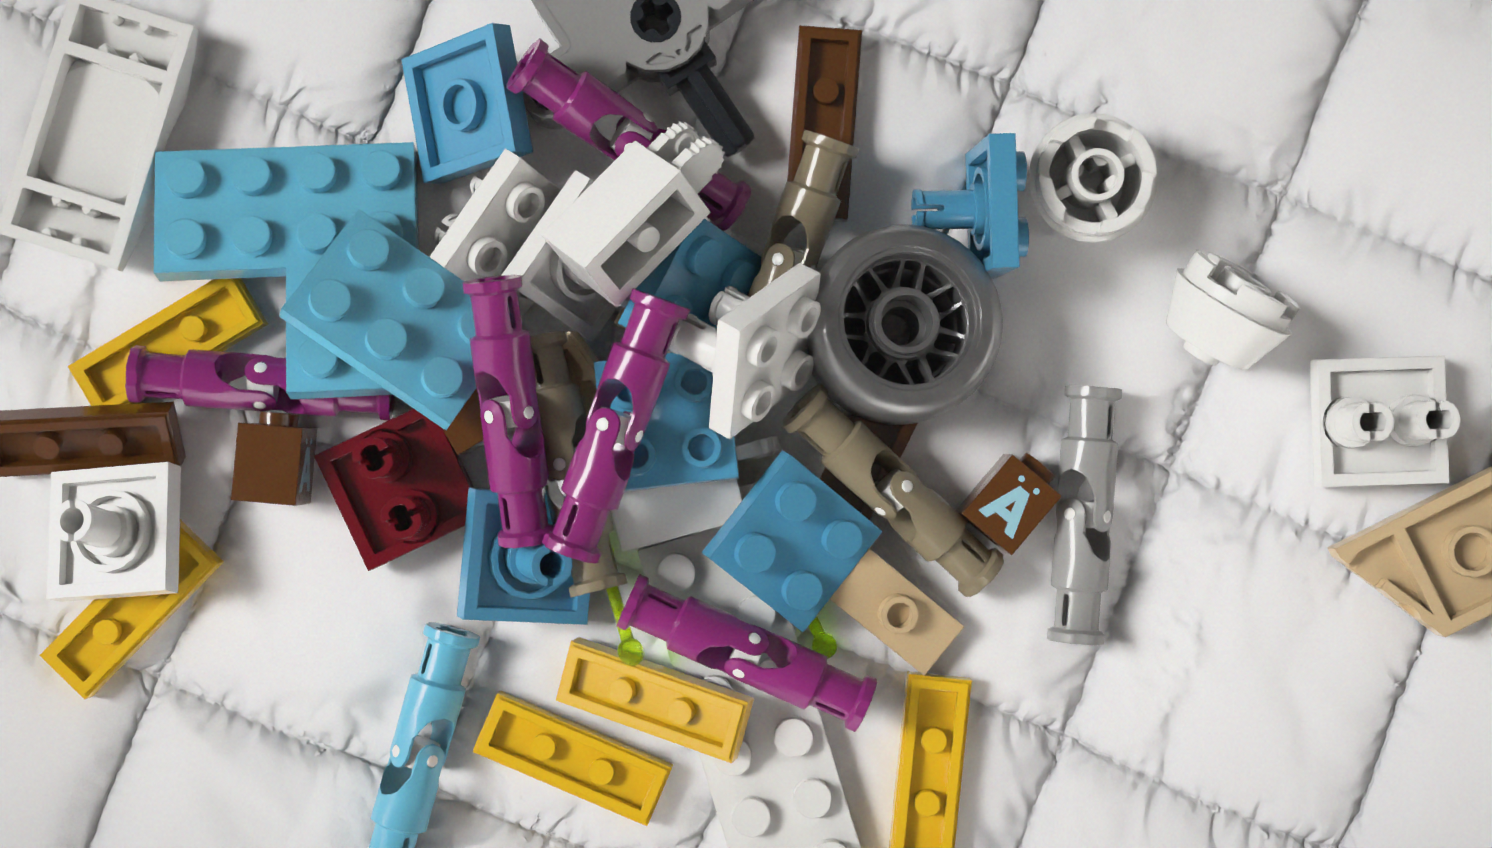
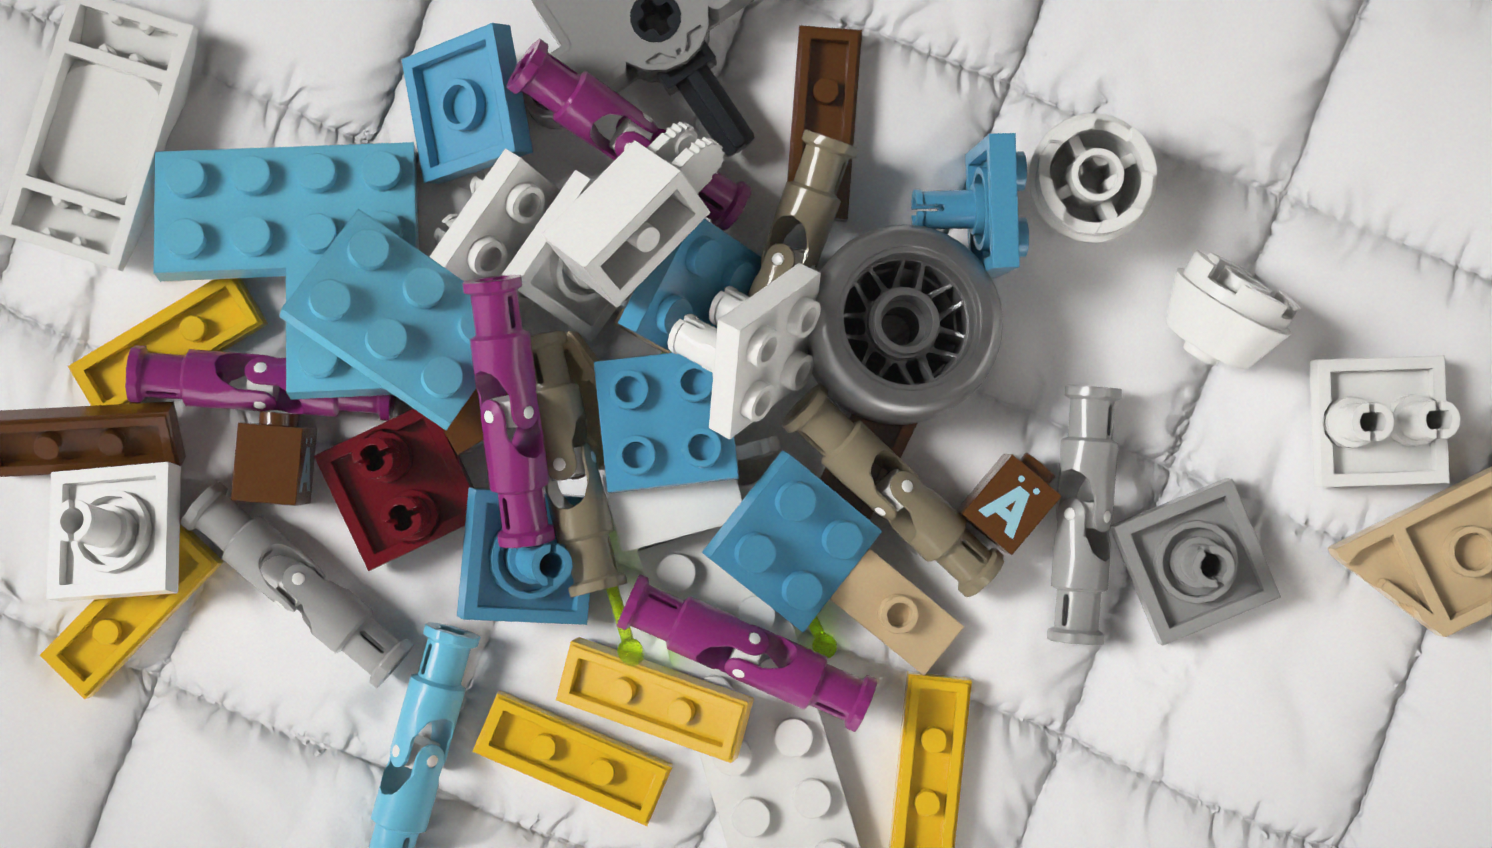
(327, 609): none -> light grey piece
(606, 452): magenta piece -> none
(1195, 561): none -> light grey plate

